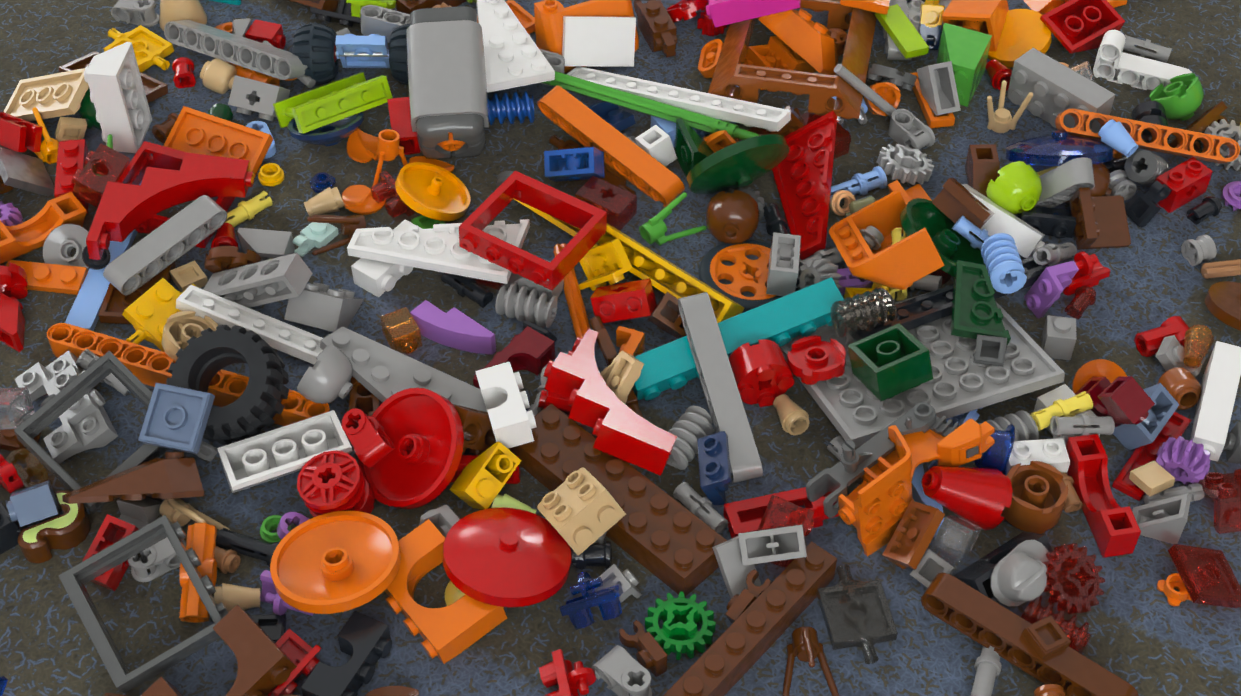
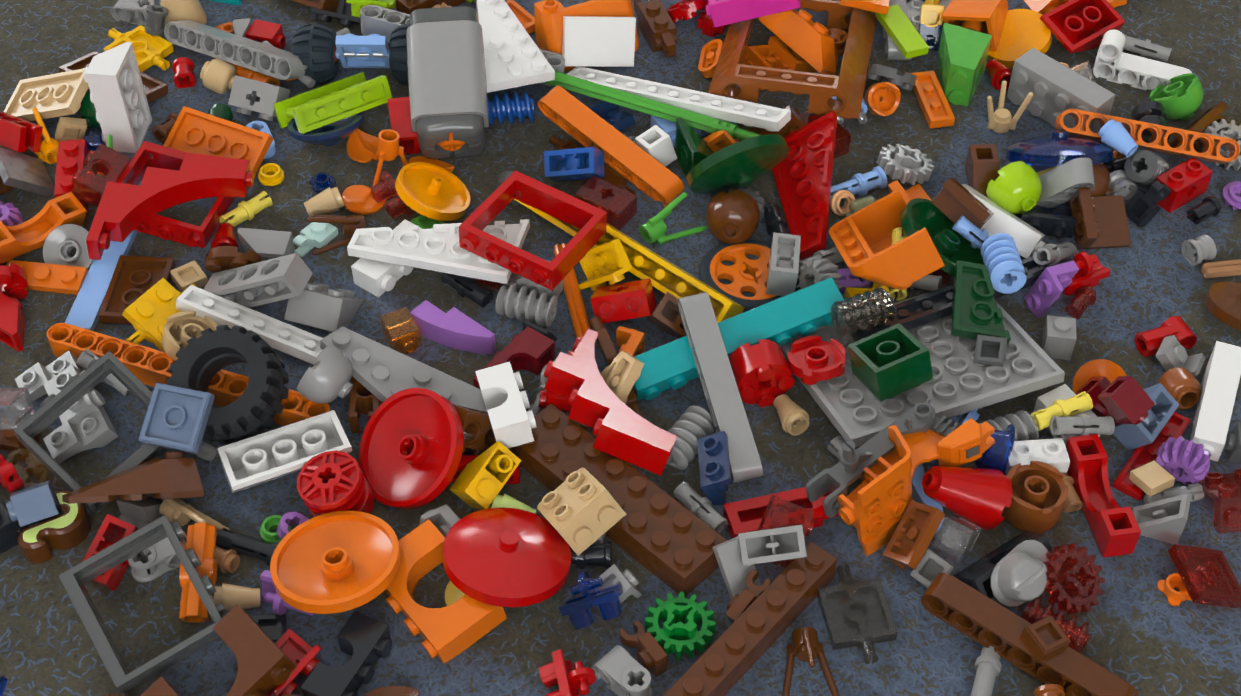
(93, 140): none -> clear blue plate
(96, 265): black plate -> none
(156, 20): none -> dark grey bush
(165, 245): light grey beam -> none
(366, 436): red piece -> none
(865, 90): light grey bar -> none
(872, 237): light grey plate -> none
(909, 130): light grey piece -> none
(939, 87): light grey slope -> none
(1196, 345): clear orange cone -> none

